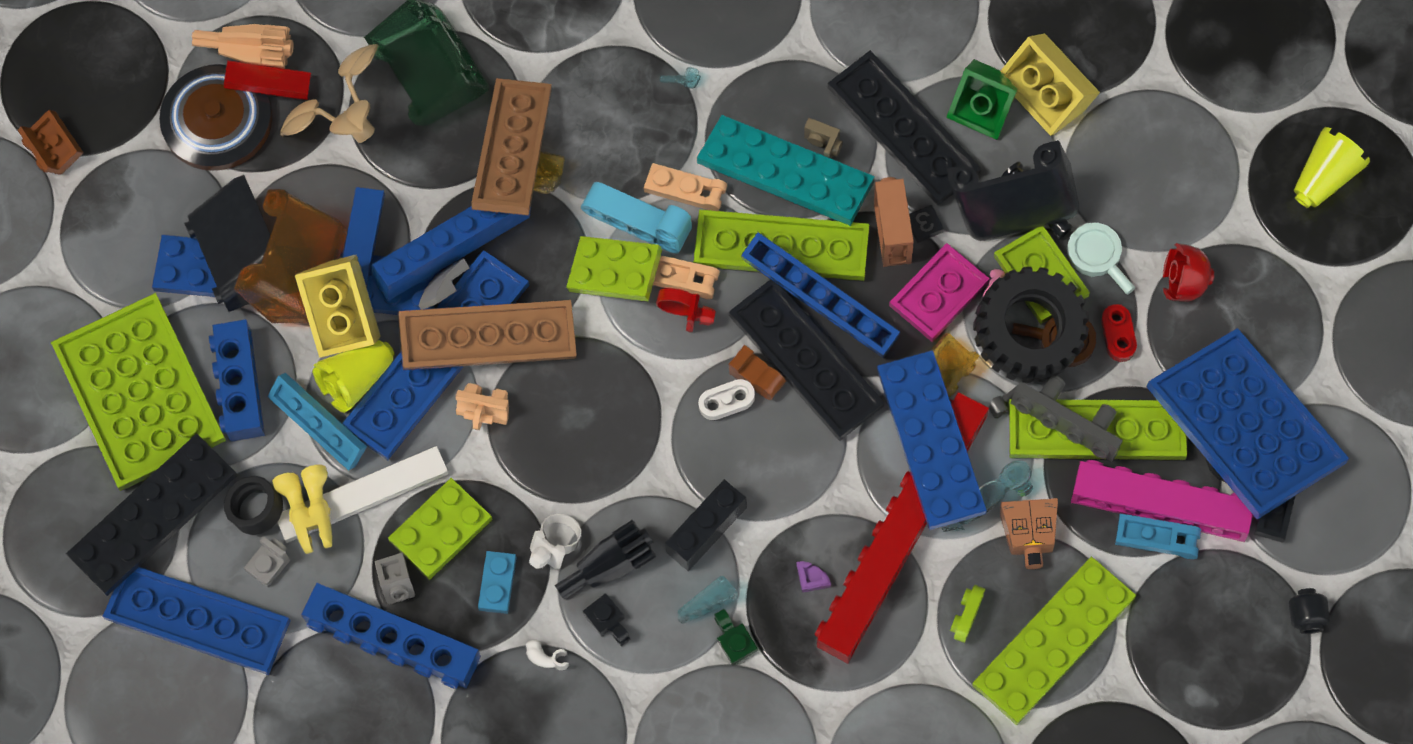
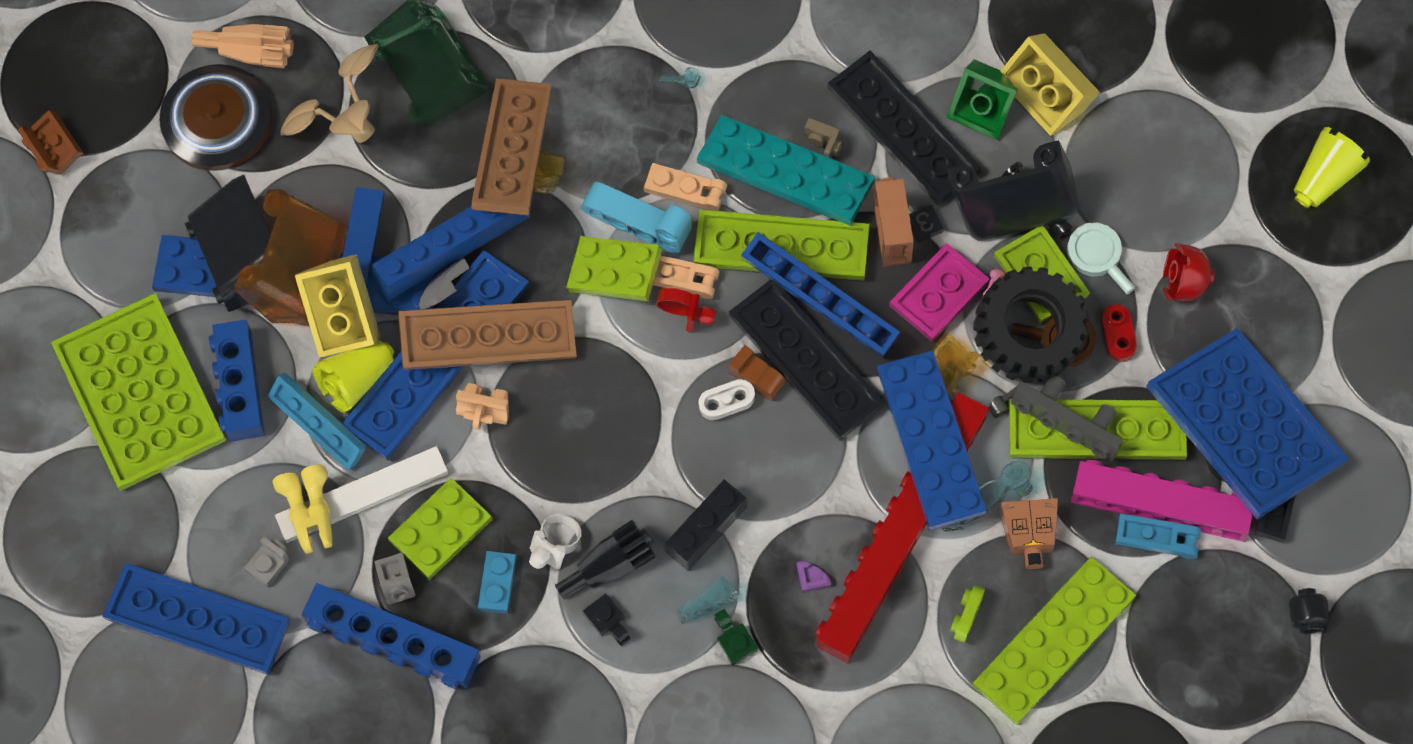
(151, 514): black plate -> none
(239, 492): black tyre -> none
(267, 80): red tile -> none
(537, 656): white arm -> none

